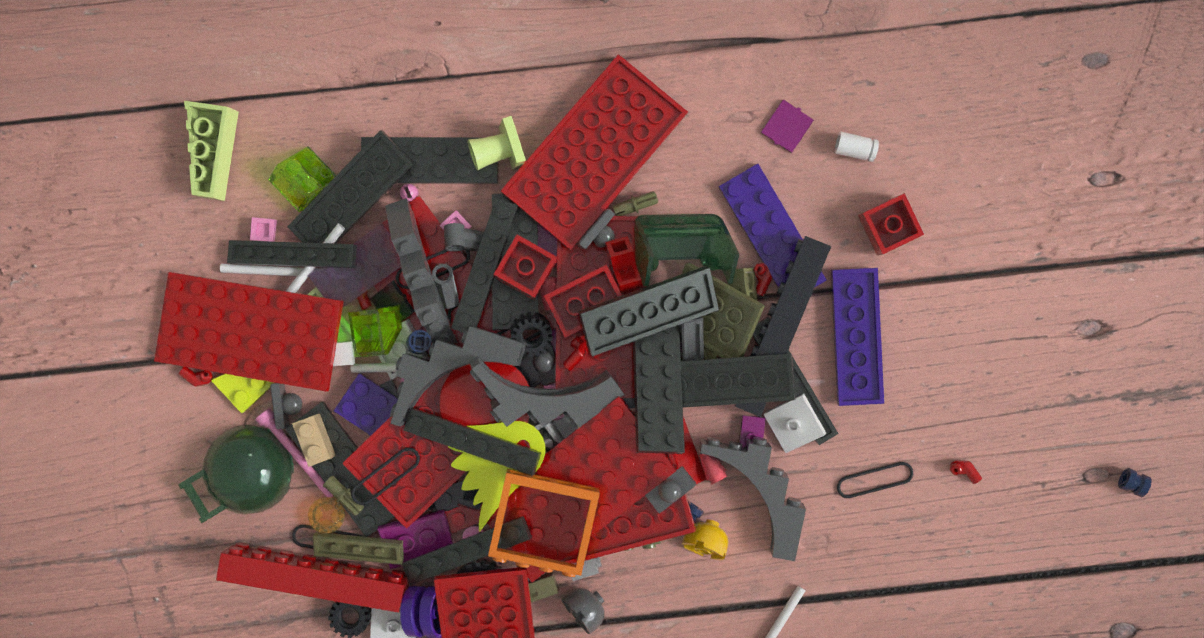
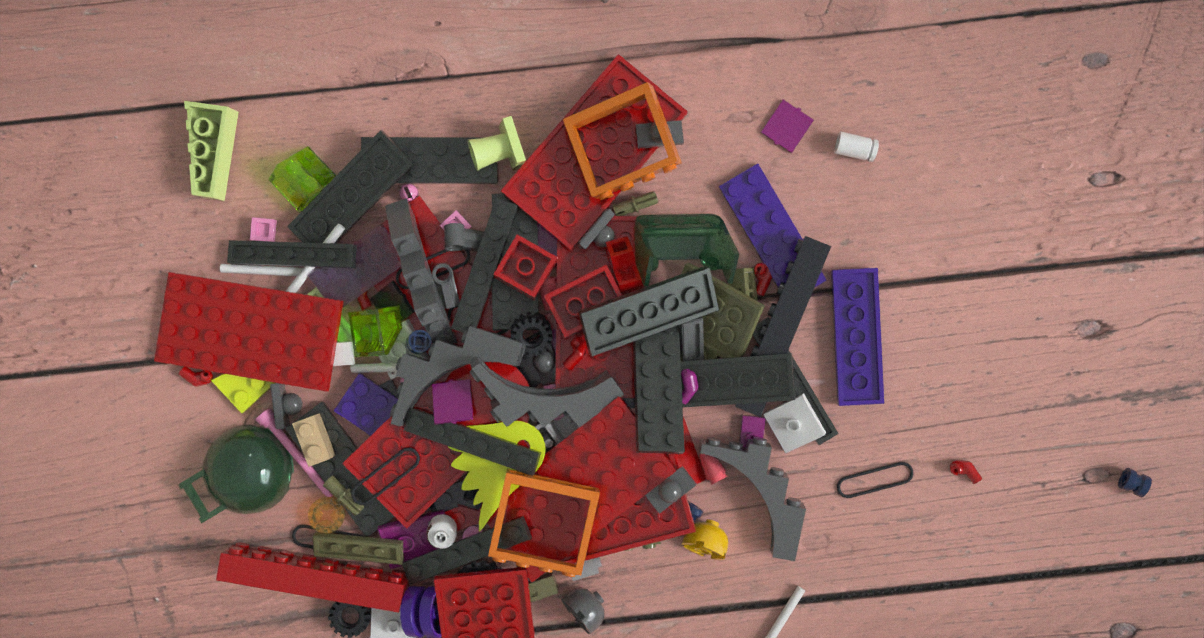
(441, 531): none -> white head
(452, 402): none -> magenta piece
(606, 108): none -> orange window
(649, 136): none -> dark grey tile
(690, 385): none -> magenta arm
(891, 224): red brick -> none

